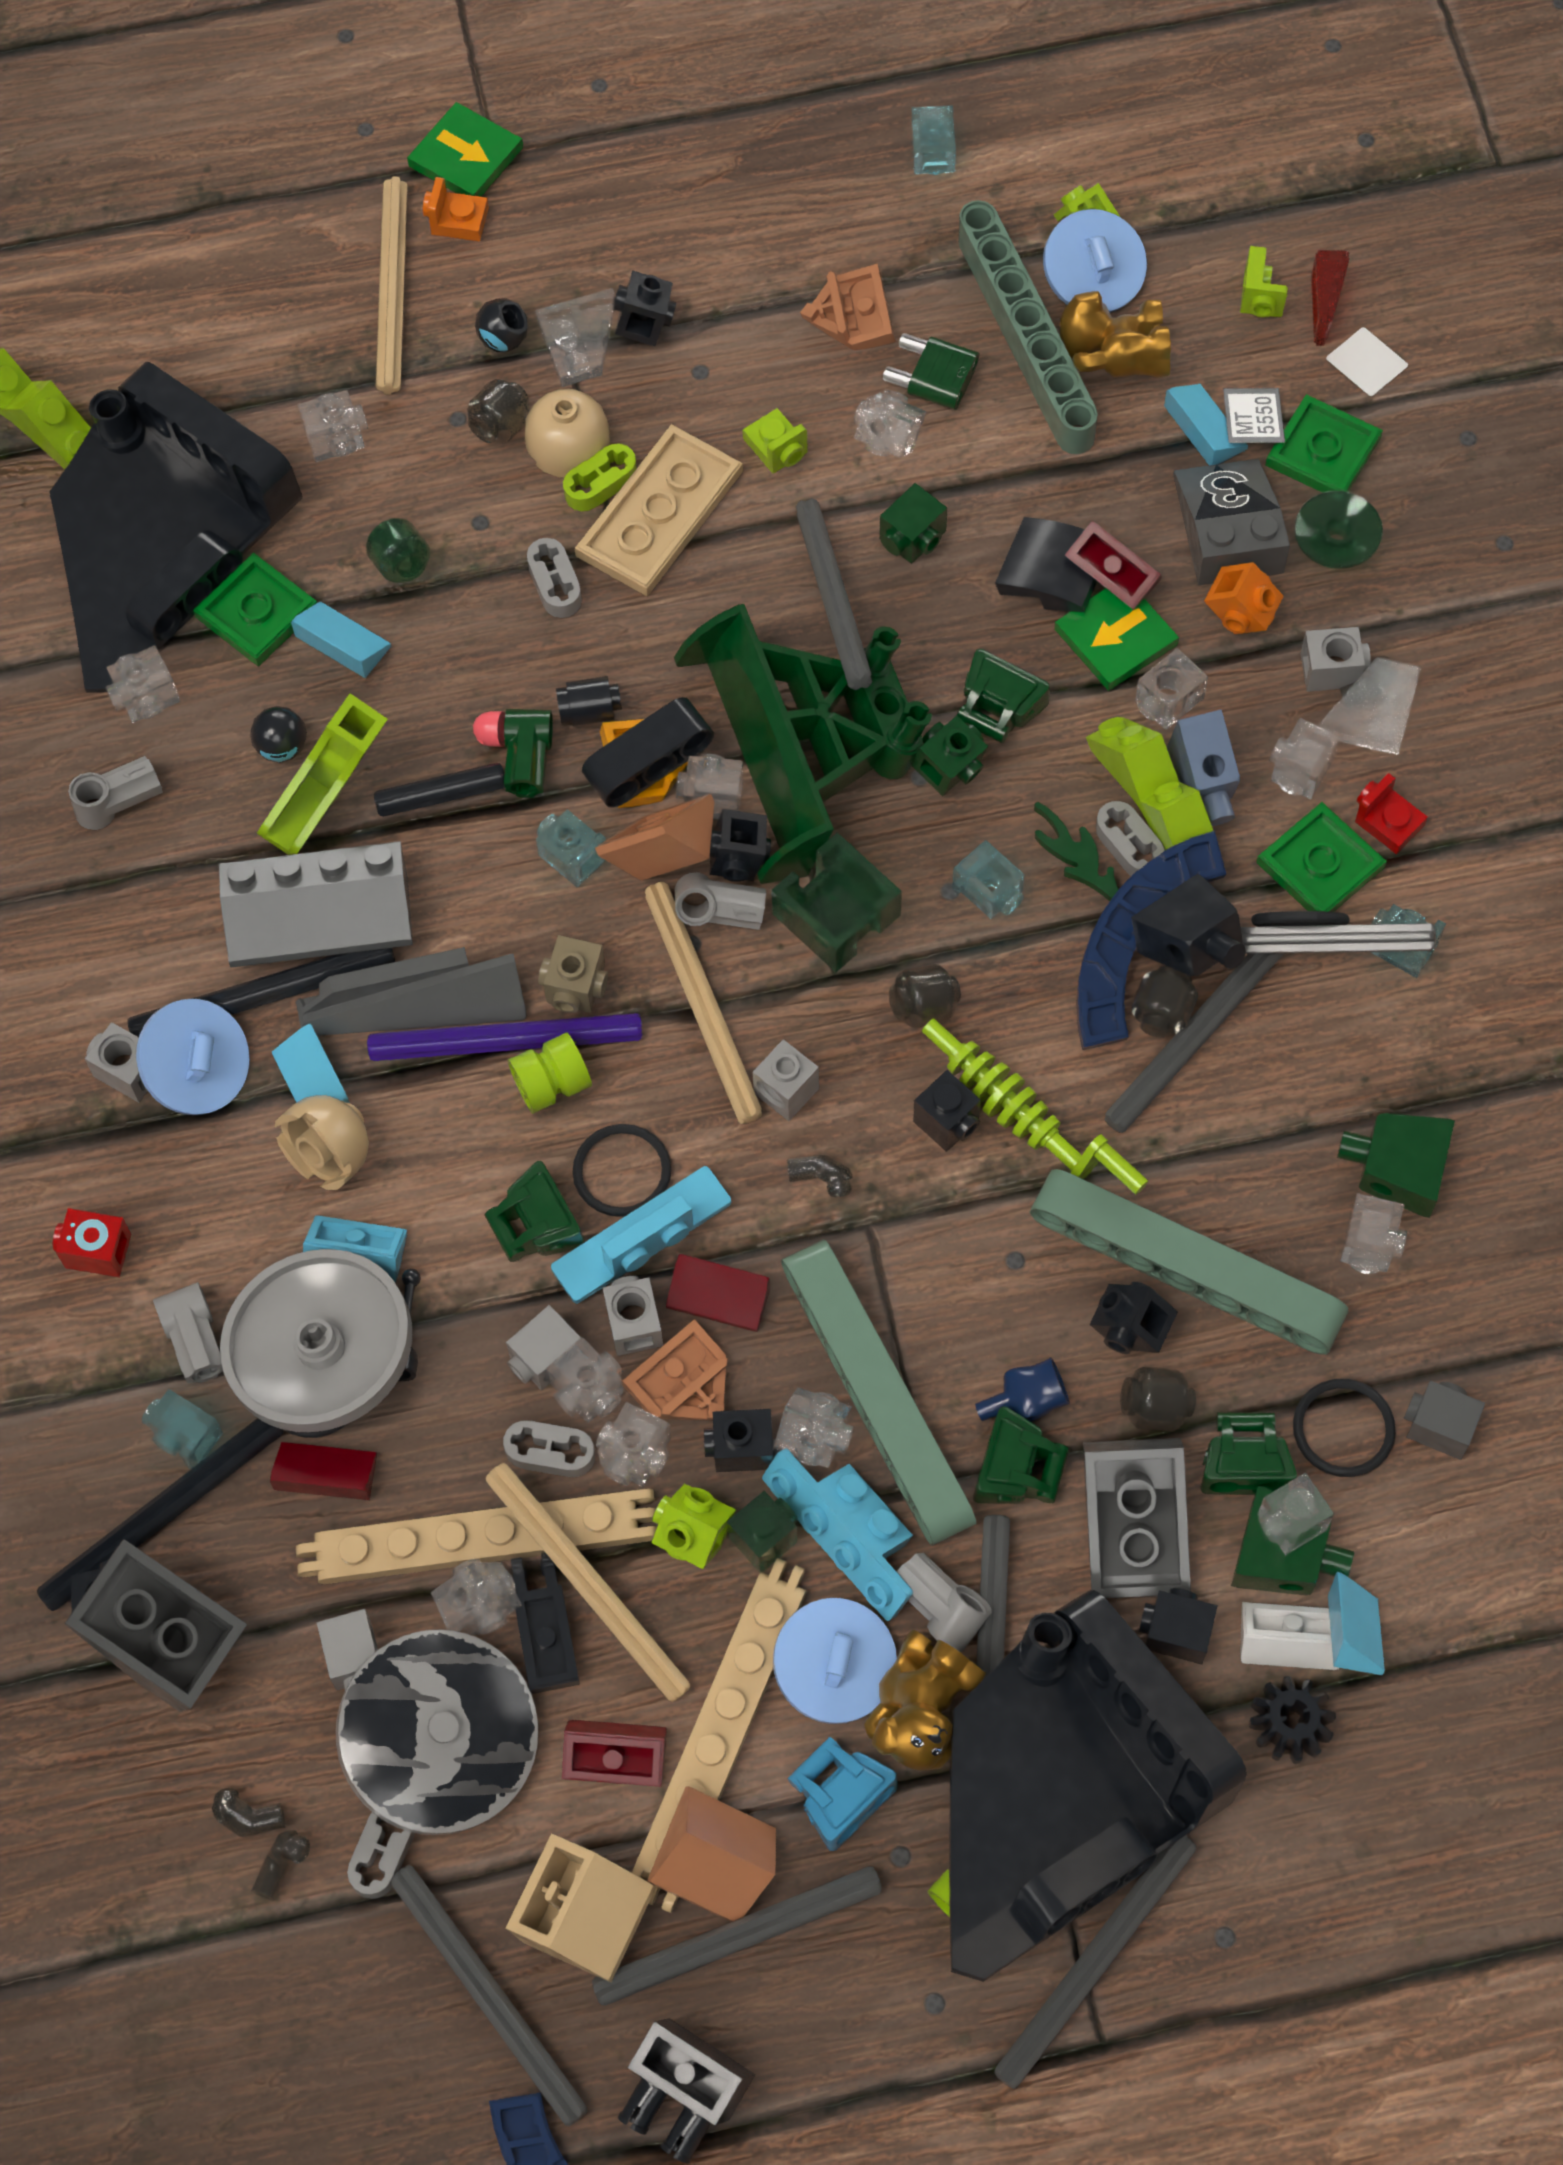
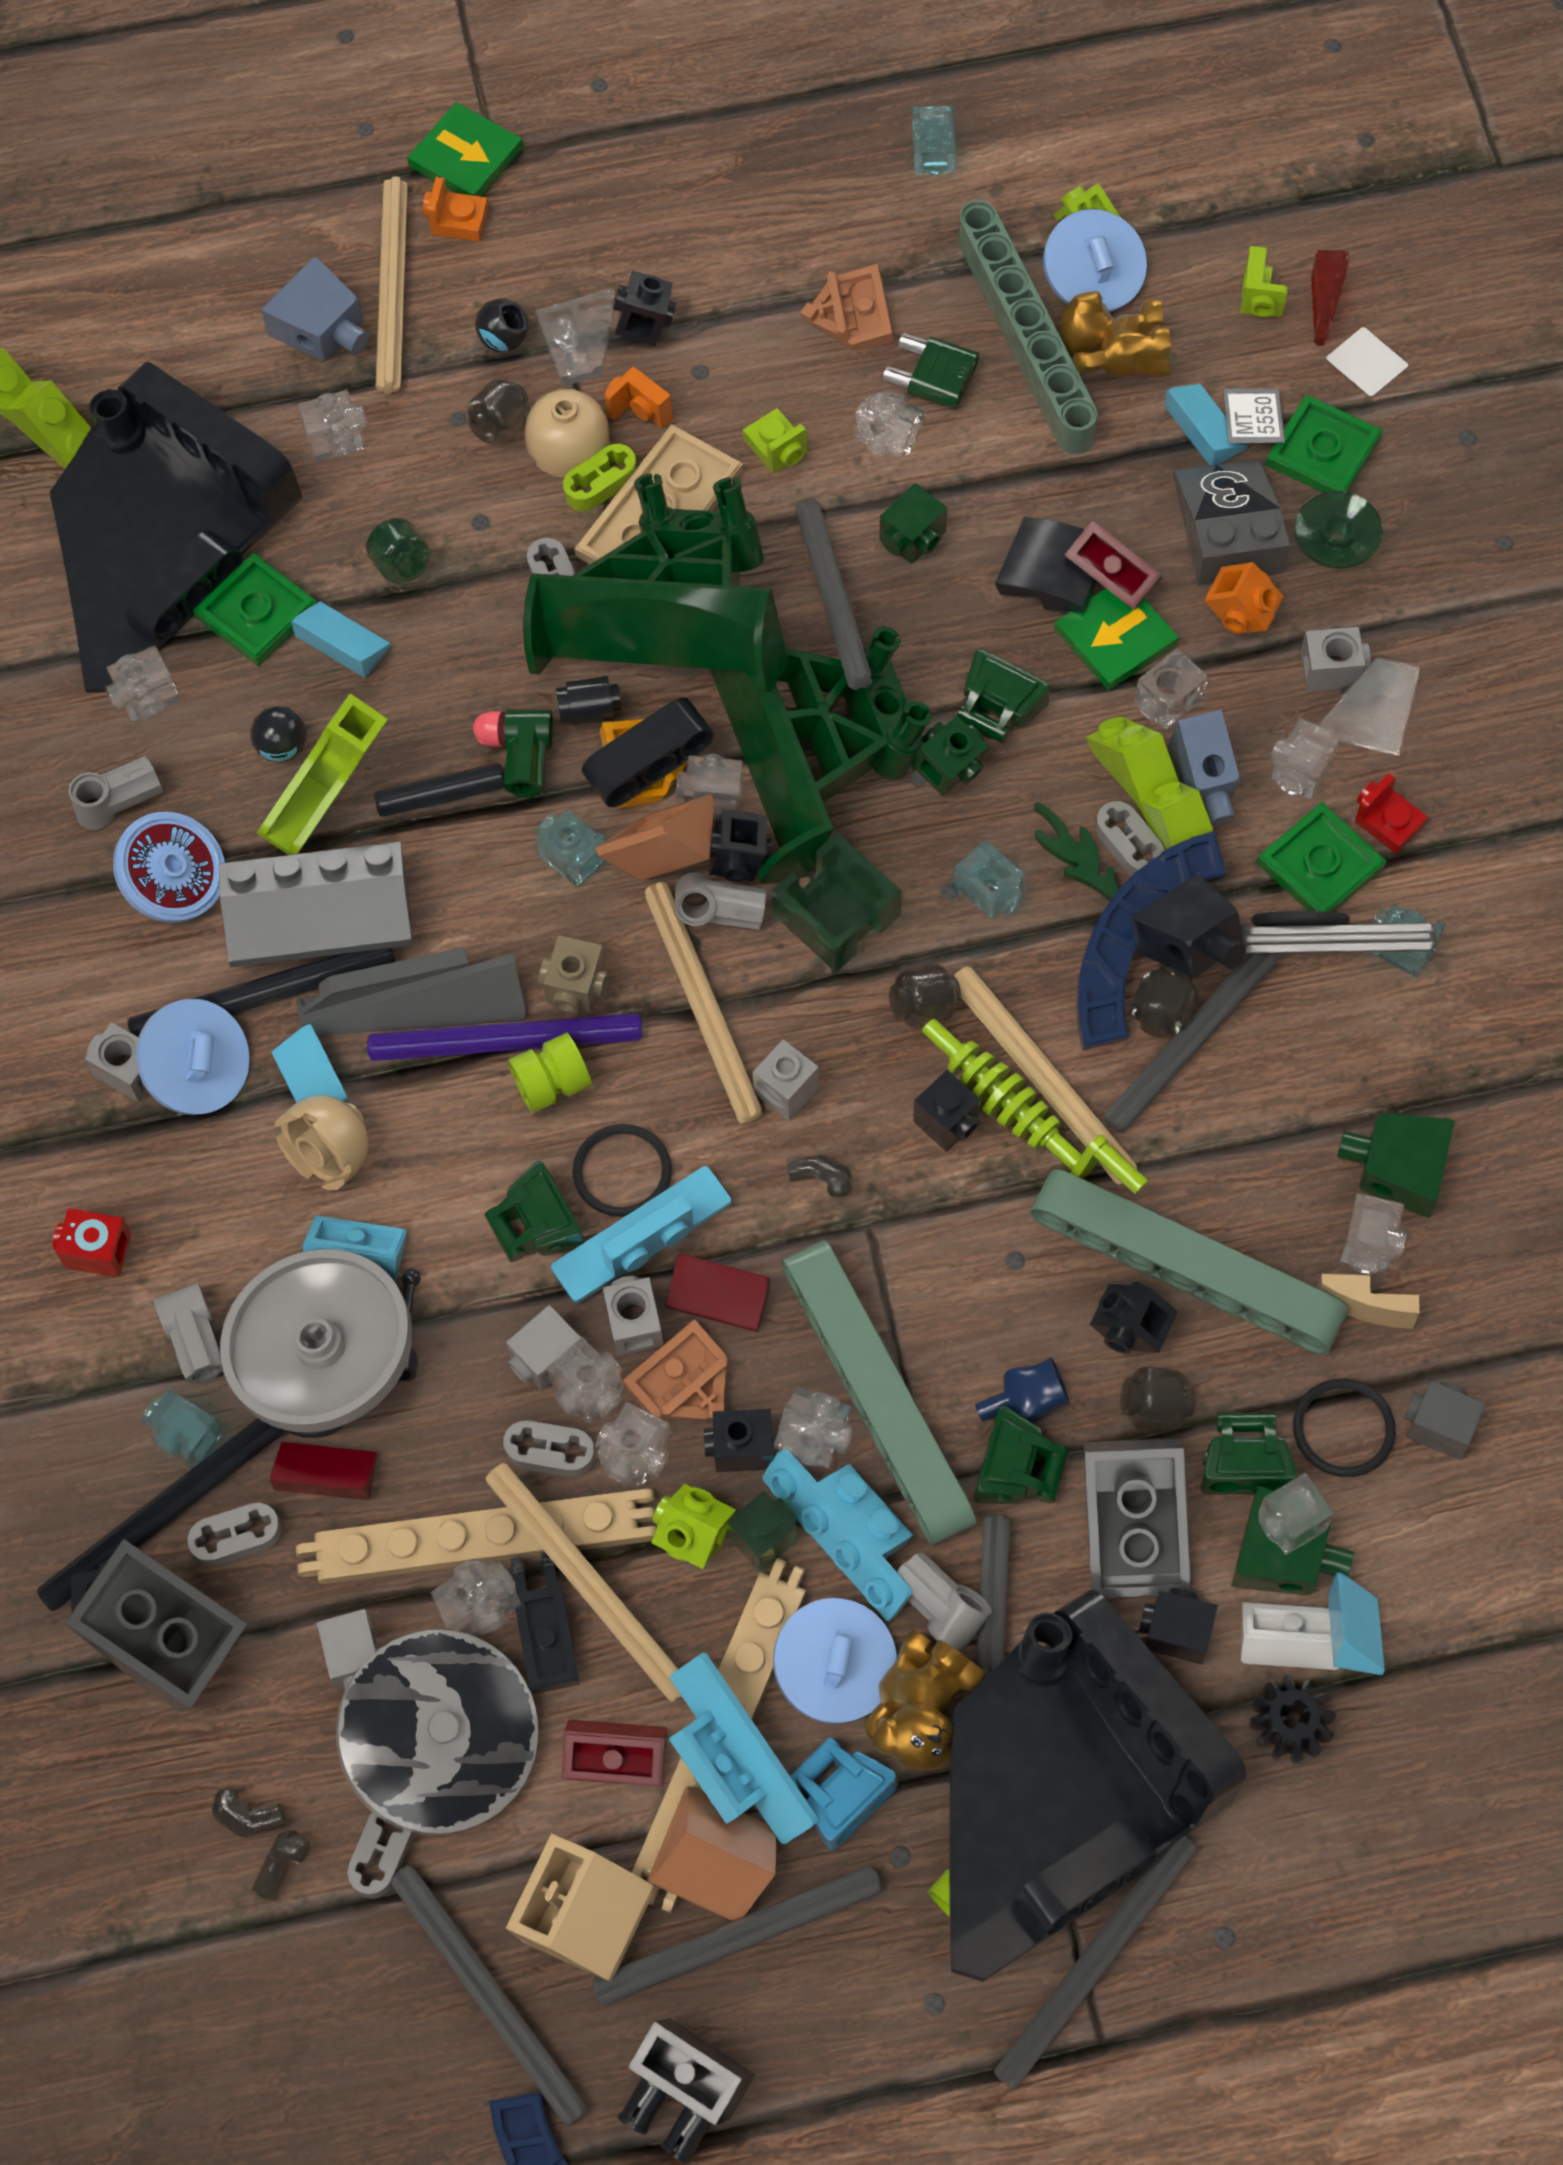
(168, 867): none -> light blue shield
(231, 1524): none -> light grey beam
(316, 314): none -> sand blue torso
(640, 394): none -> orange bracket
(665, 595): none -> dark green piece
(732, 1755): none -> medium azure bracket
(1034, 1063): none -> tan axle
(1379, 1309): none -> tan slope

